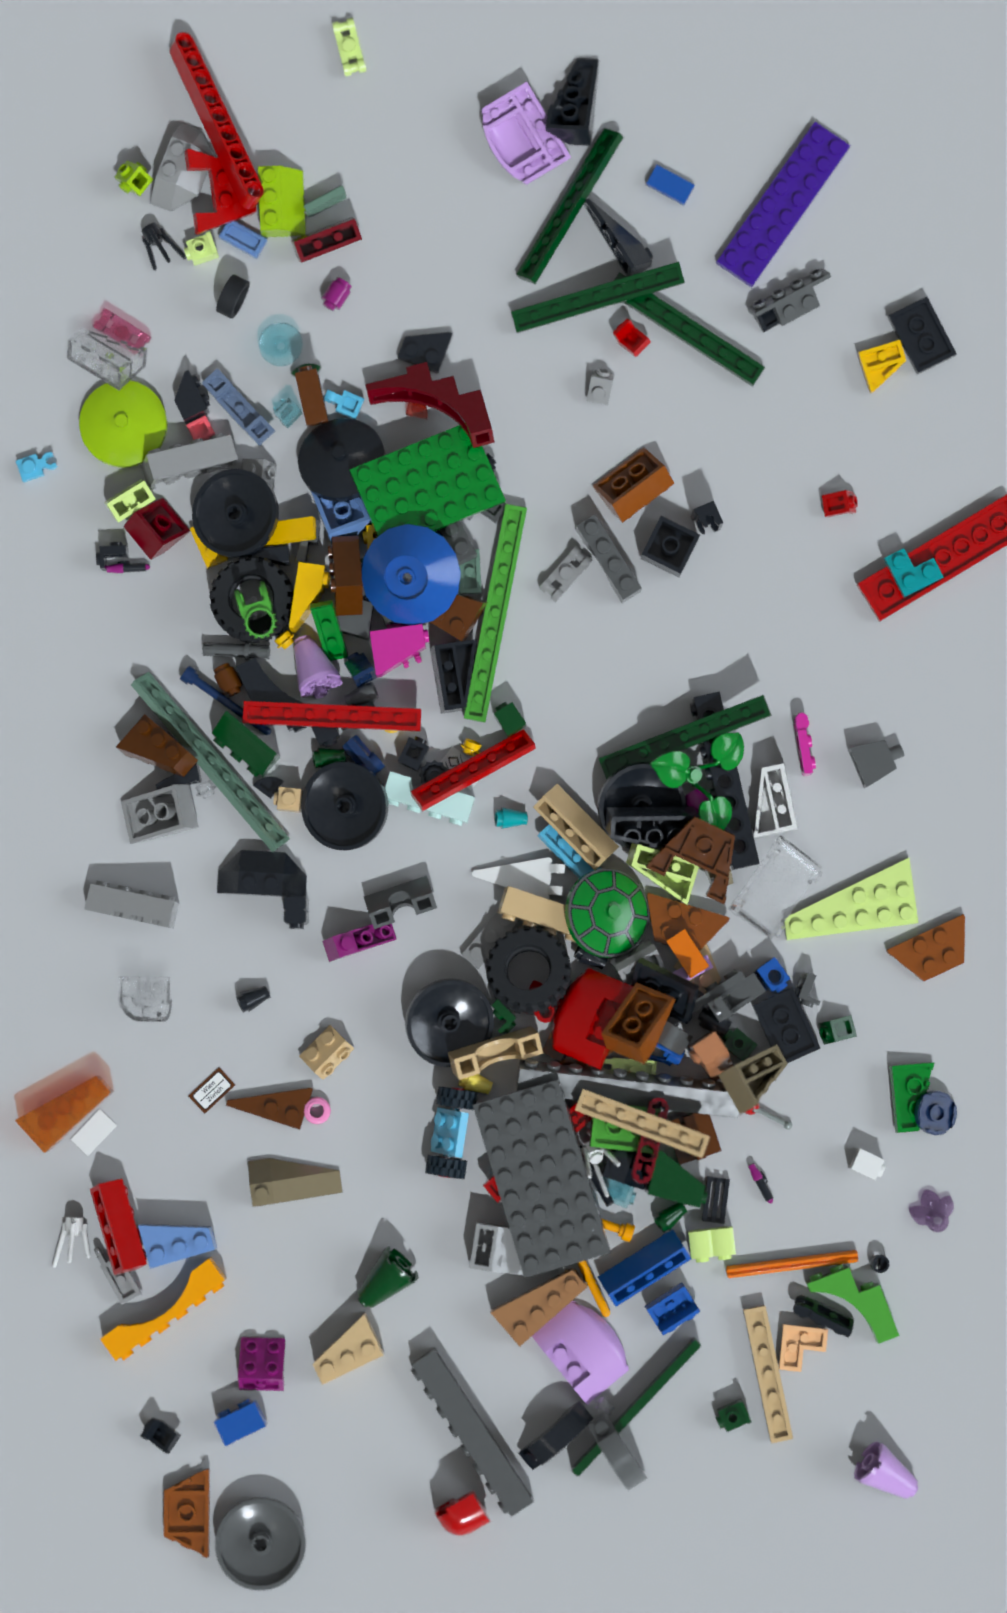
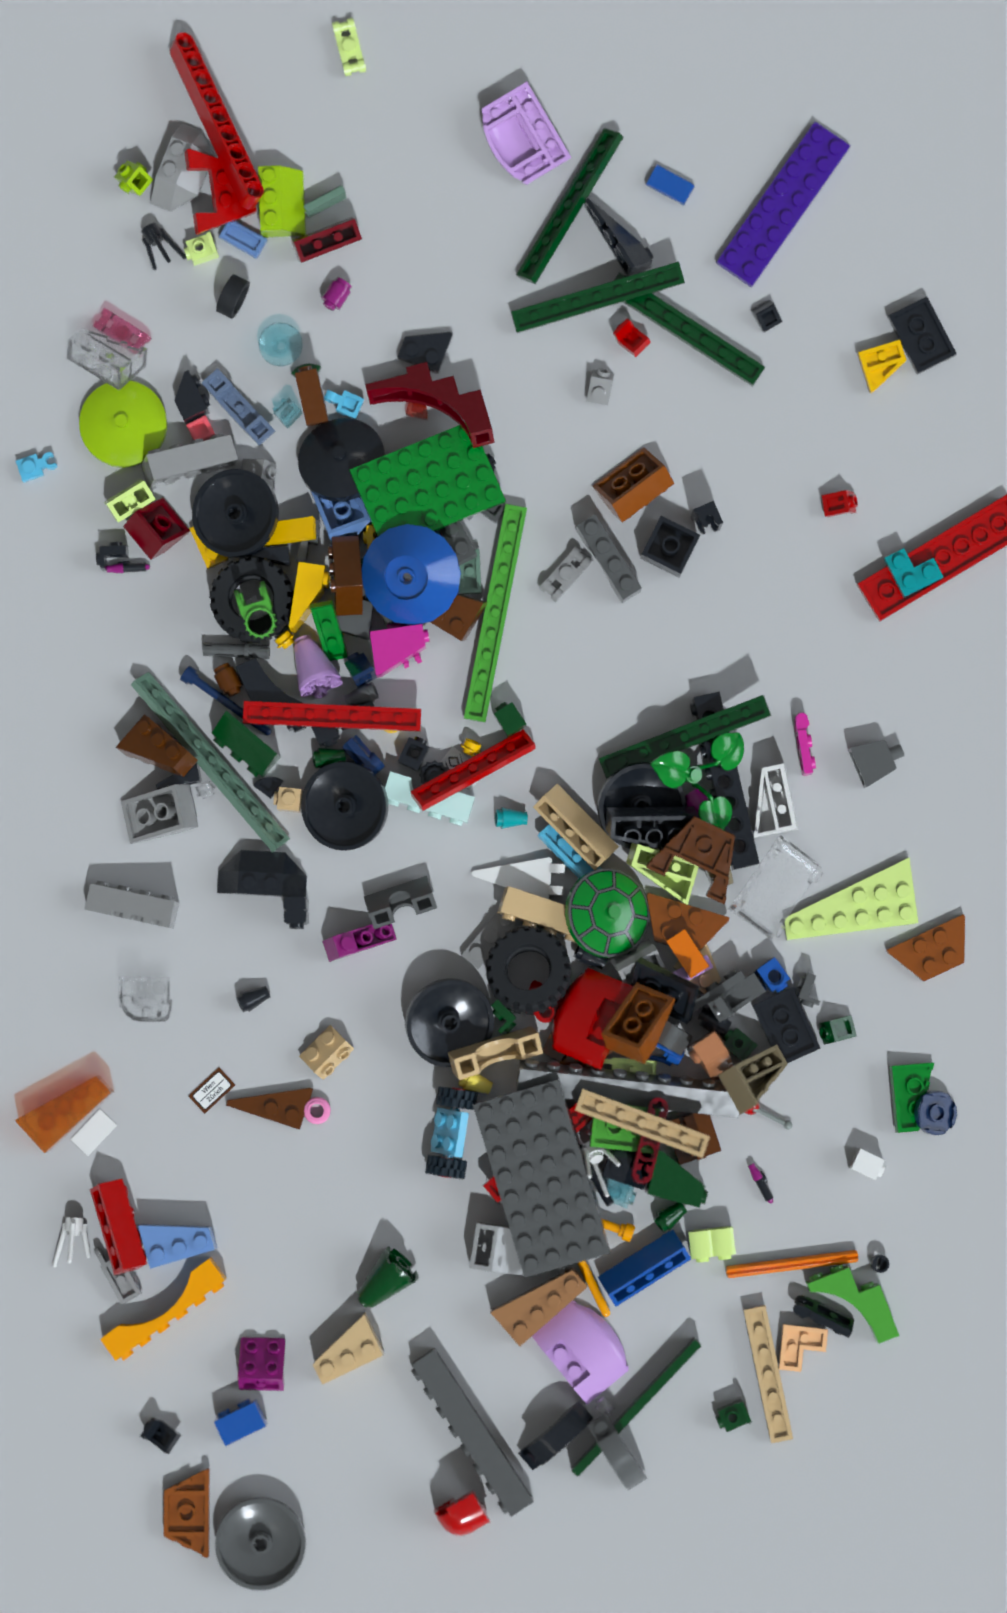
(285, 1181): dark tan wedge -> none
(452, 673): black wedge -> none
(574, 109): black wedge -> none
(672, 1309): blue bracket -> none
(721, 1220): black tile -> none
(793, 300): dark grey bracket -> none
(885, 1472): lavender cone -> none
(930, 1208): clear purple plate -> none

